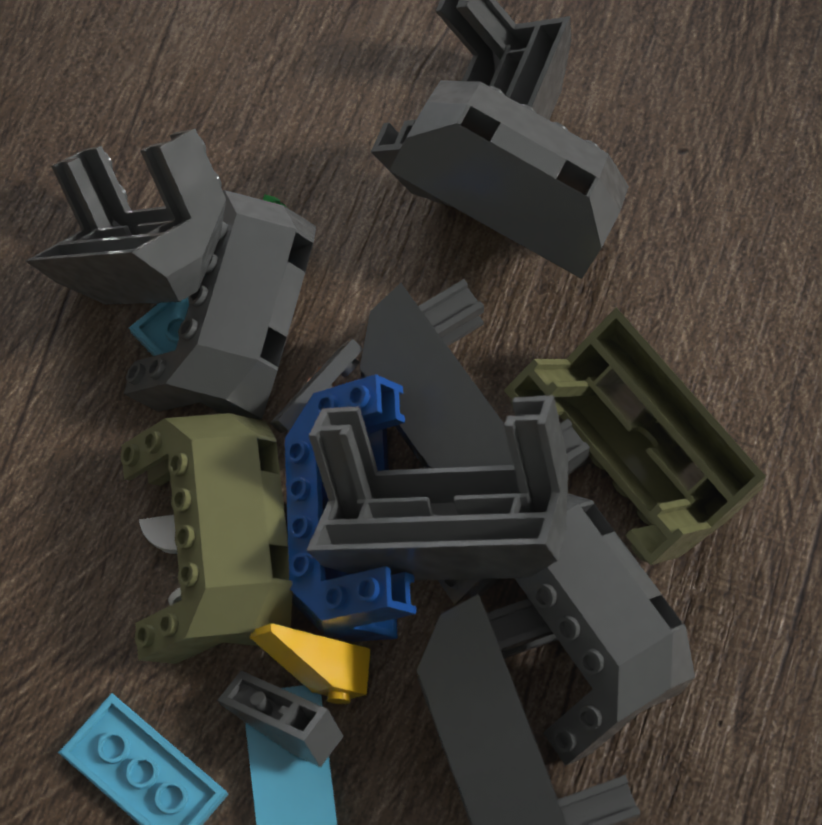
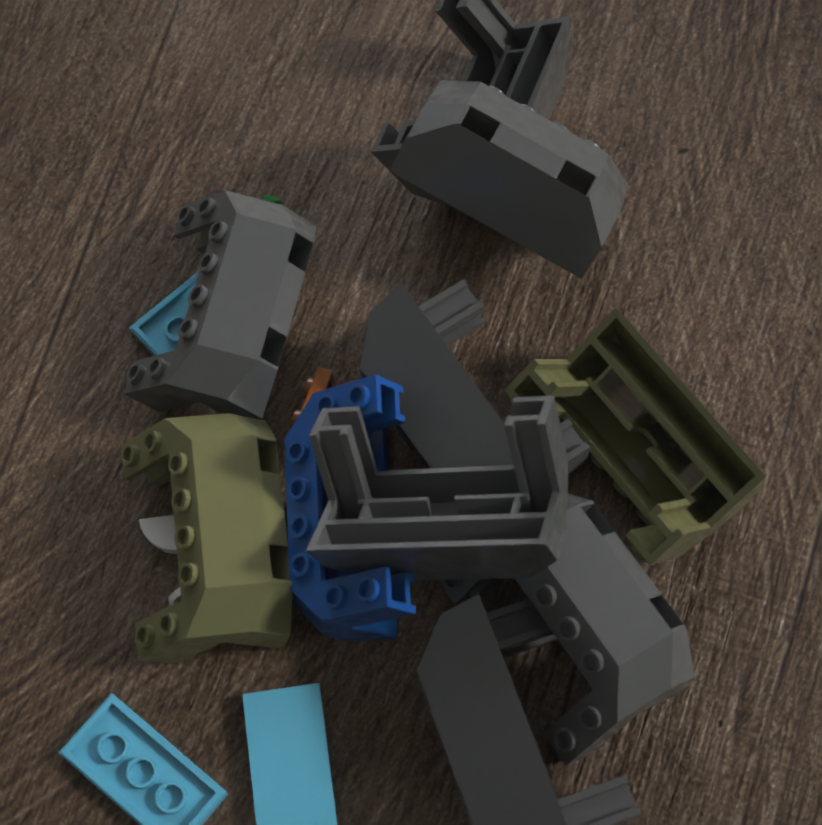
(139, 252): dark grey wedge -> none
(283, 717): dark grey slope -> none
(318, 662): yellow slope -> none
(341, 362): dark grey plate -> none

